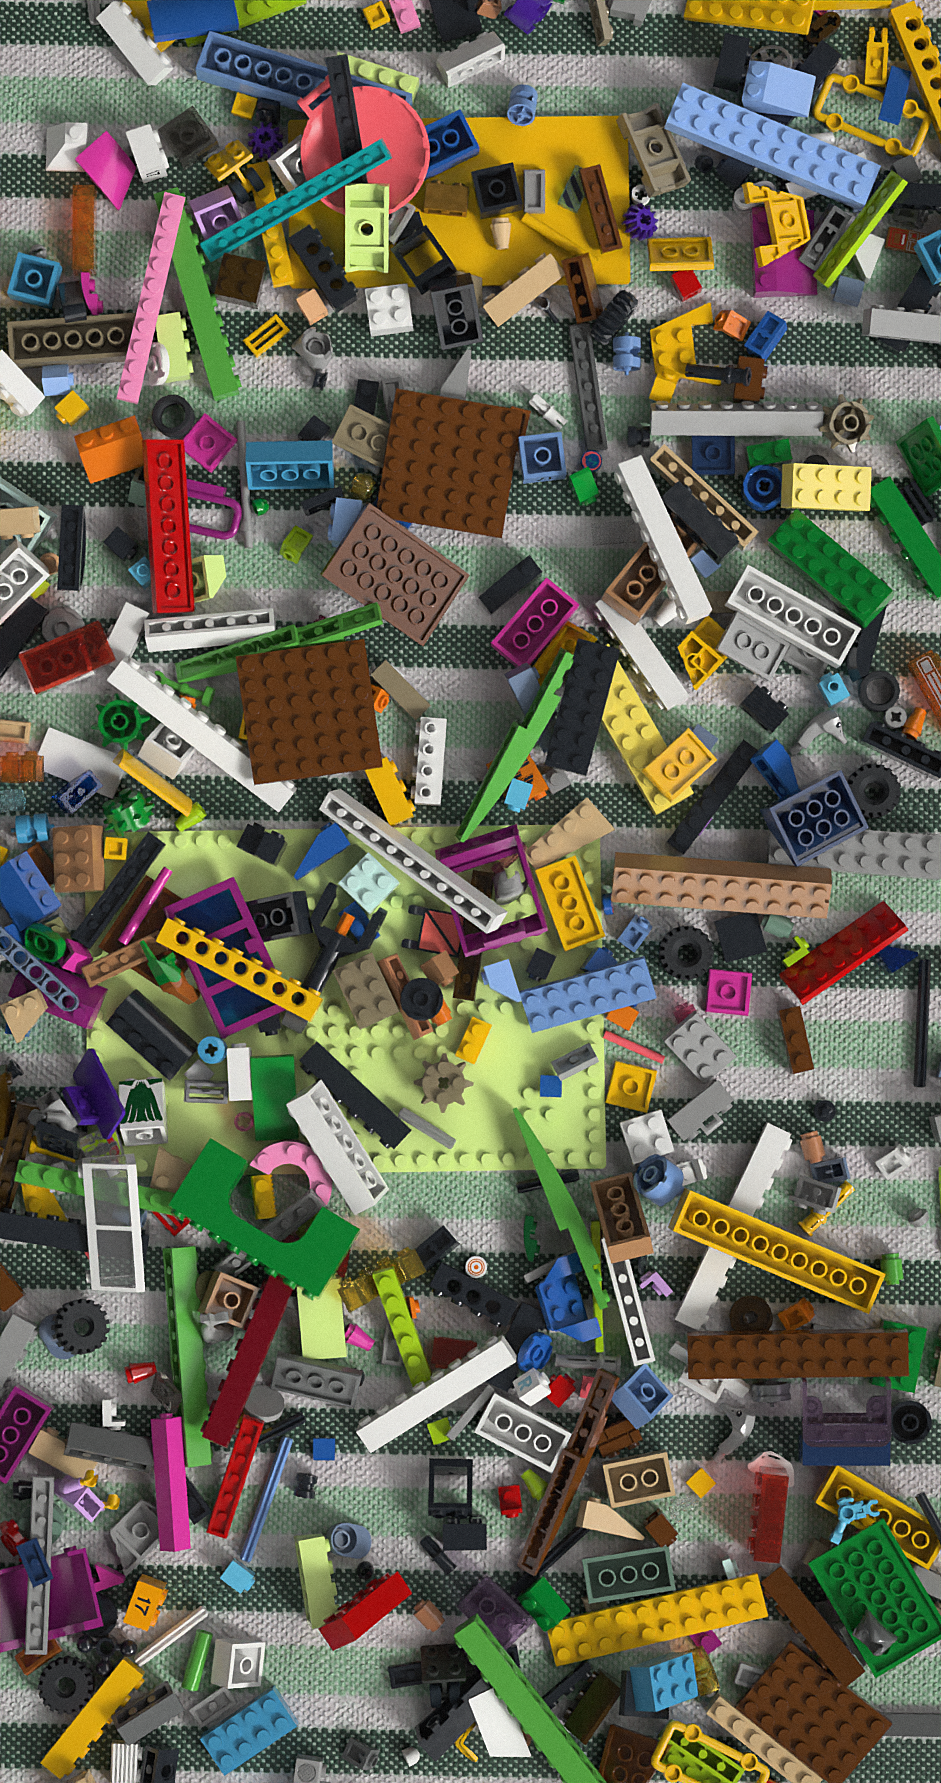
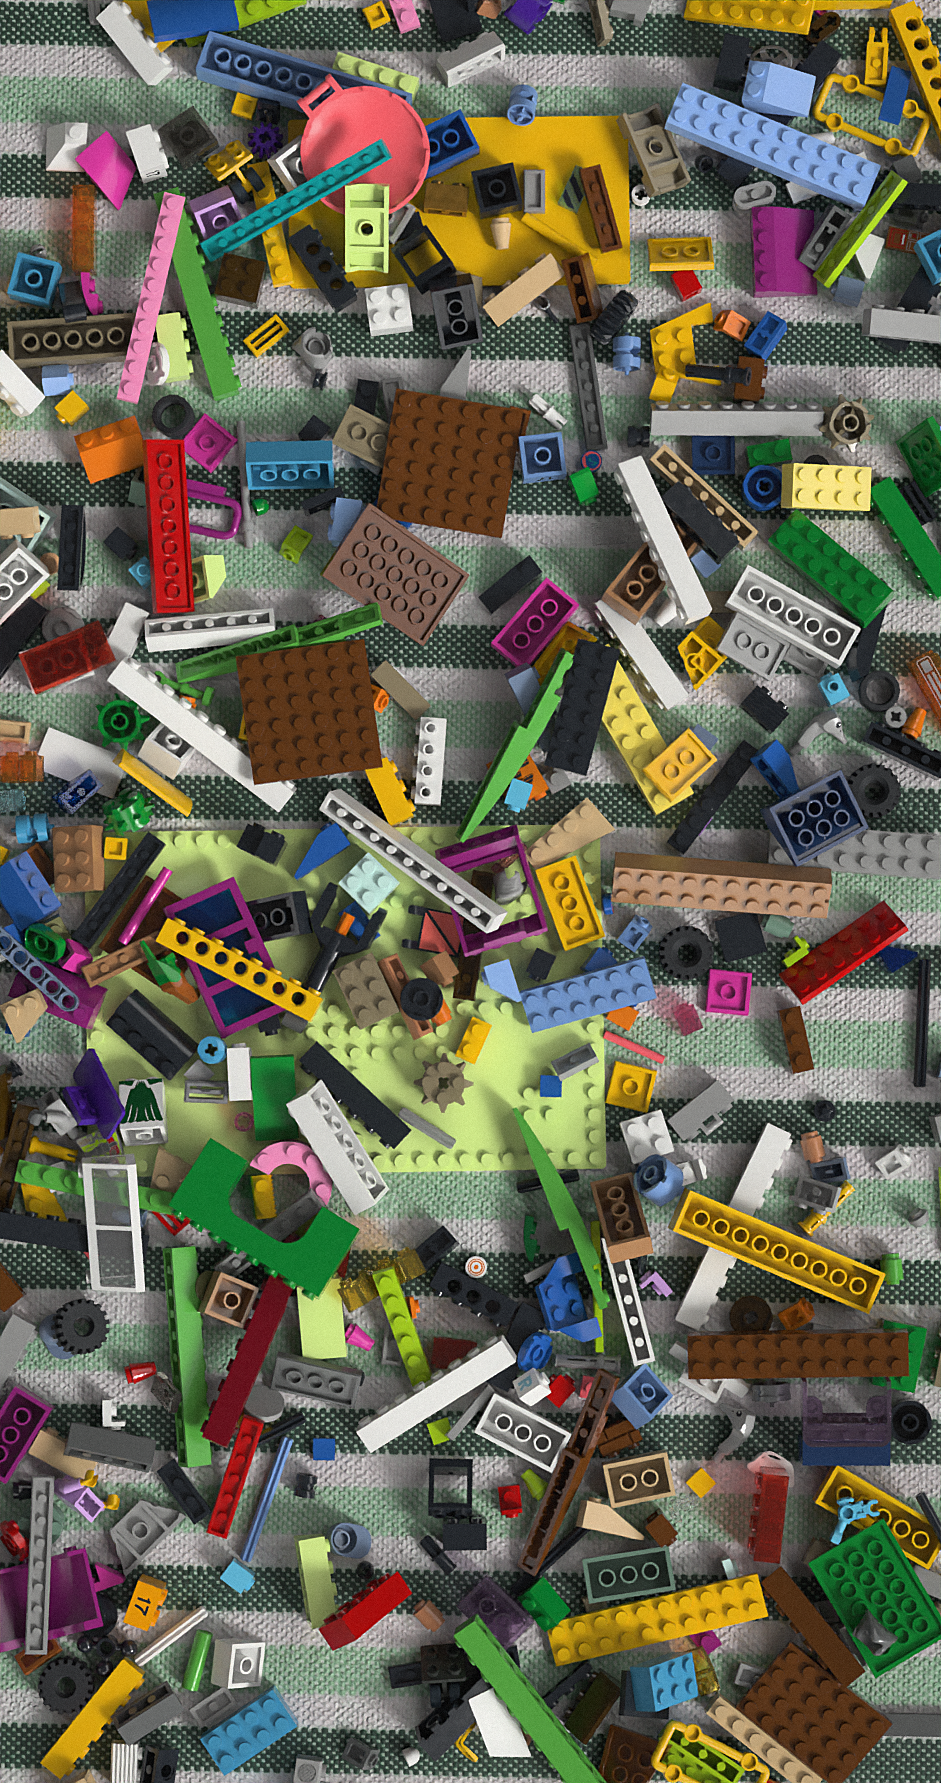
(34, 1562): dark blue plate -> none
(58, 1140): black tile -> none
(170, 1483): dark pink brick -> none
(196, 816): lime cone -> none
(212, 1330): light grey animal -> none
(311, 306): light nougat brick -> none
(344, 108): black plate -> none
(362, 486): clear yellow piece -> none
(640, 221): dark purple gear -> none
(699, 1047): light grey plate -> none
(785, 218): yellow wing -> none

